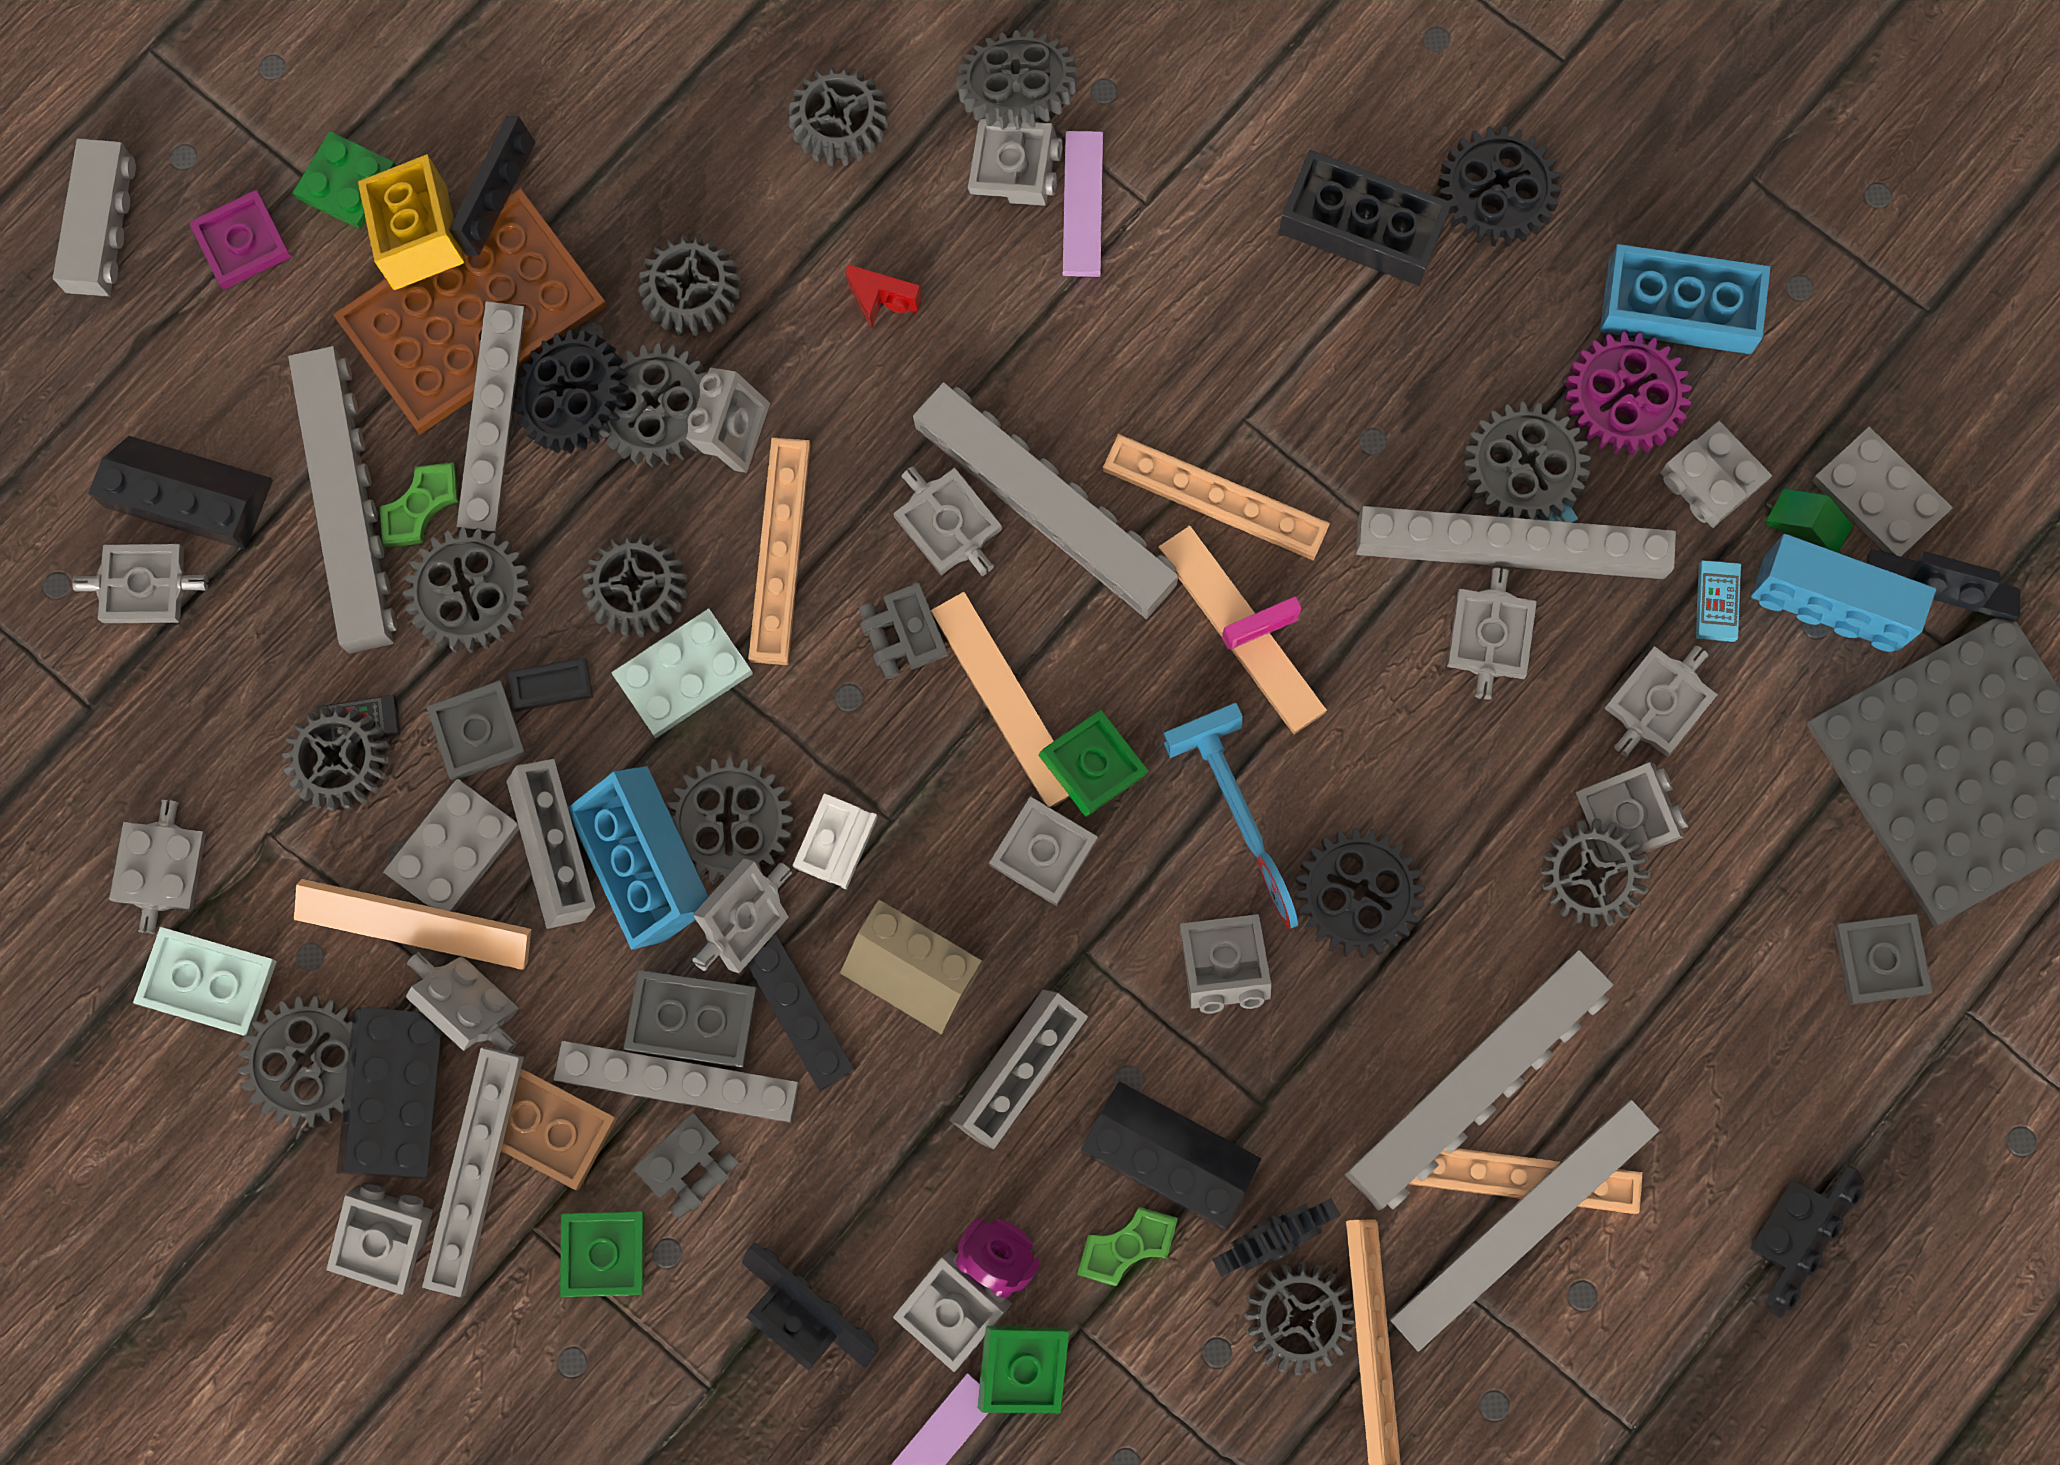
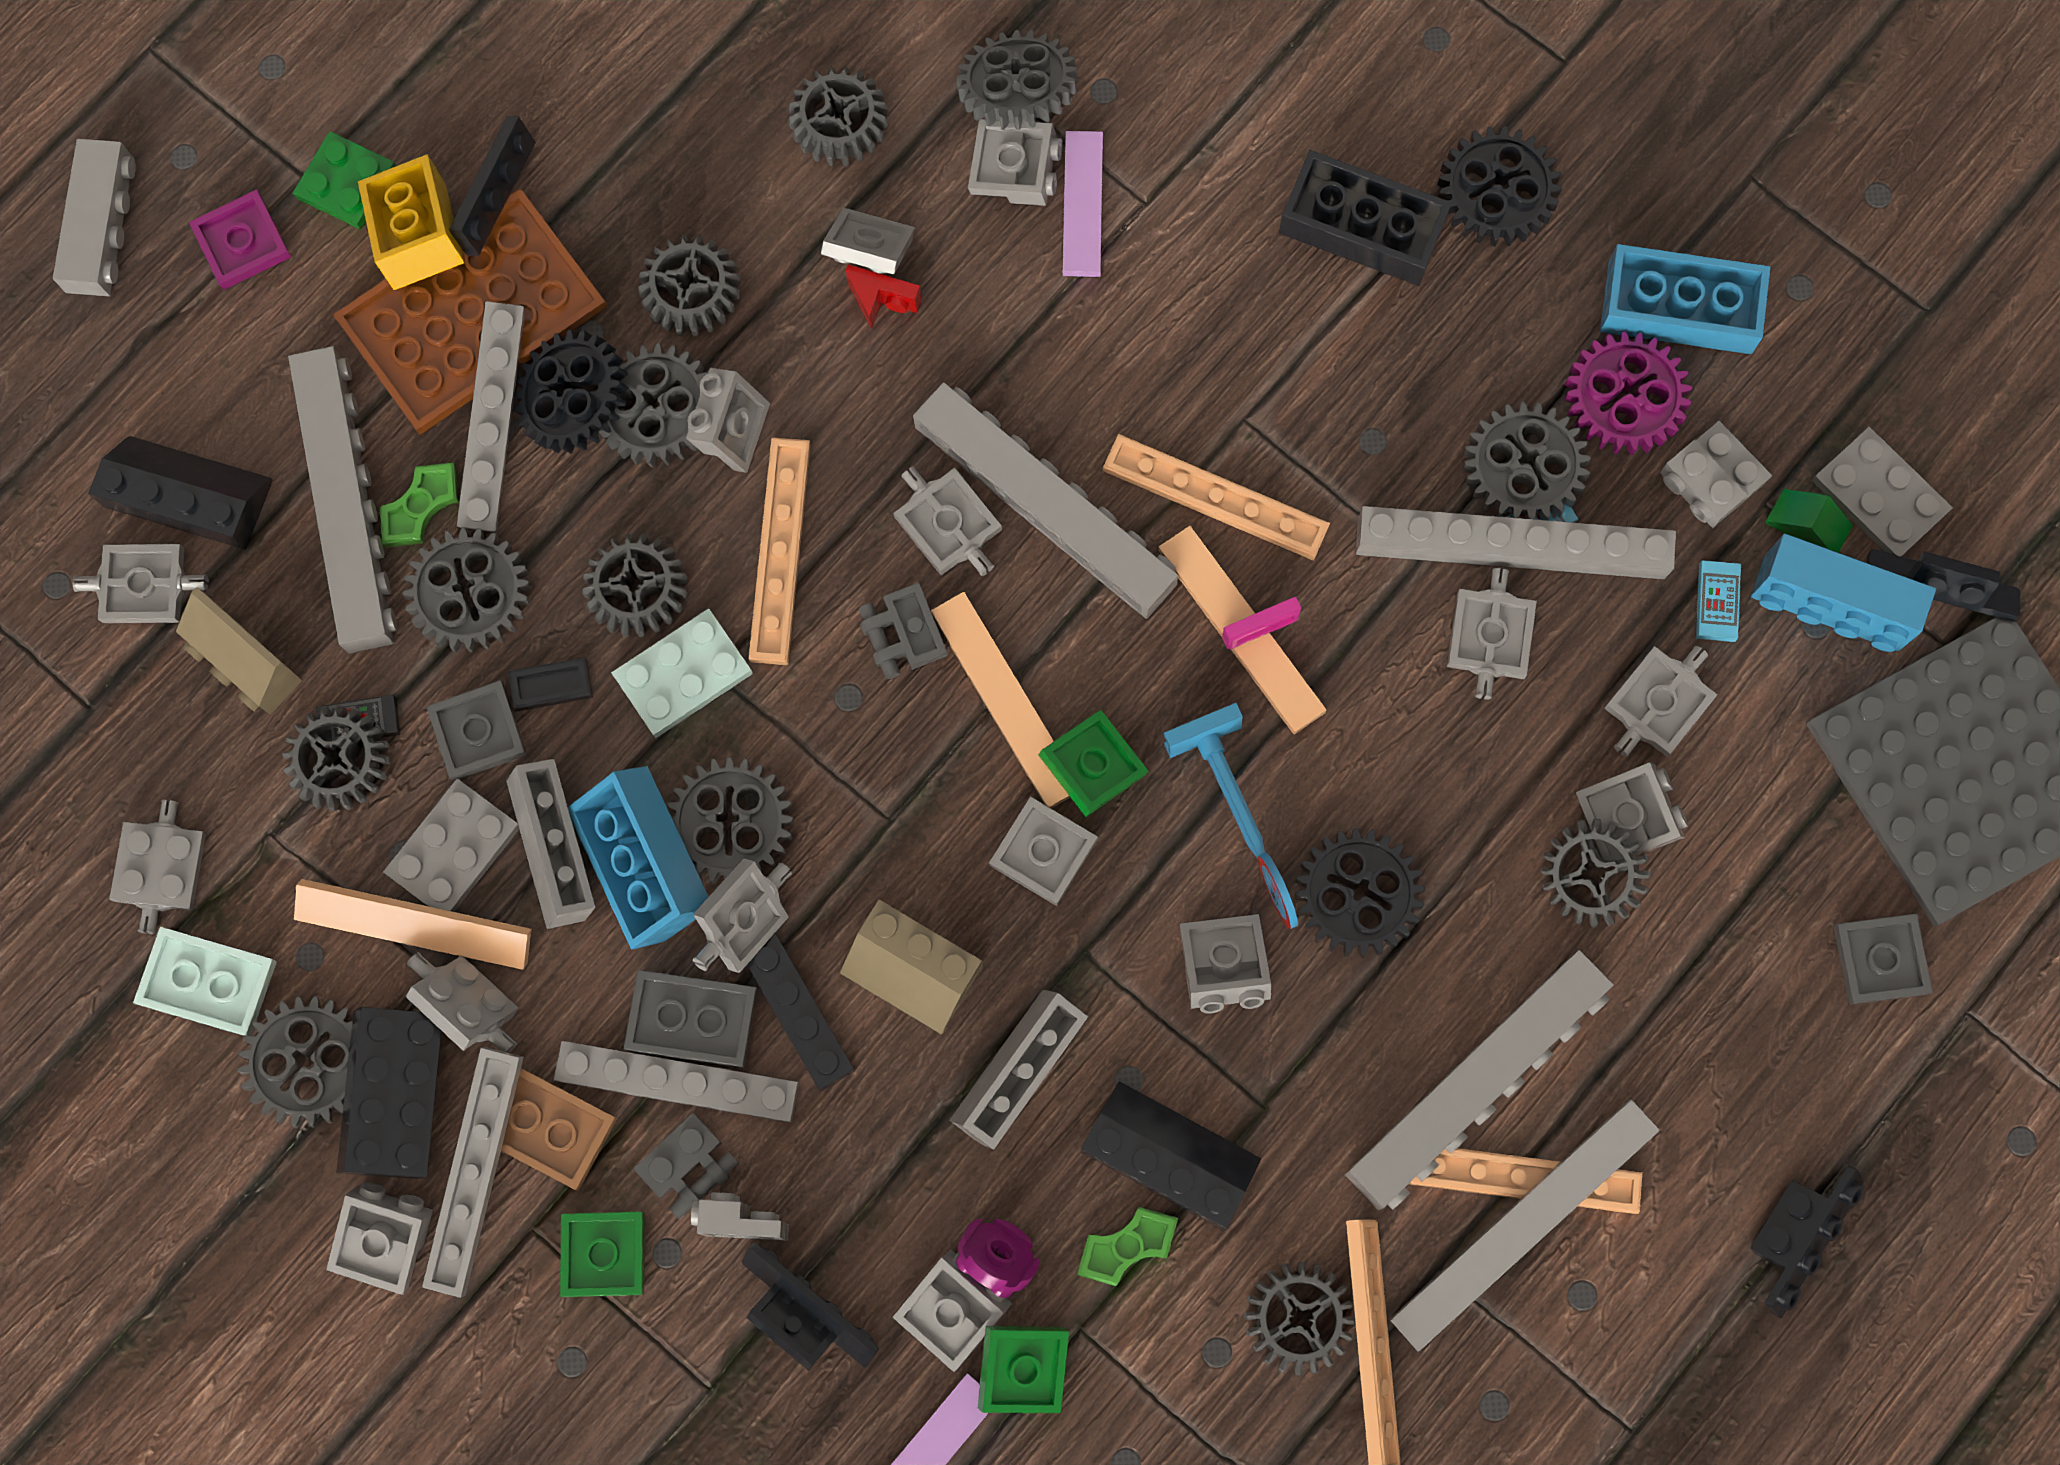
(234, 654): none -> dark tan slope
(729, 1218): none -> light grey plate
(835, 841): white plate -> none
(868, 241): none -> light grey plate
(1276, 1237): black gear -> none

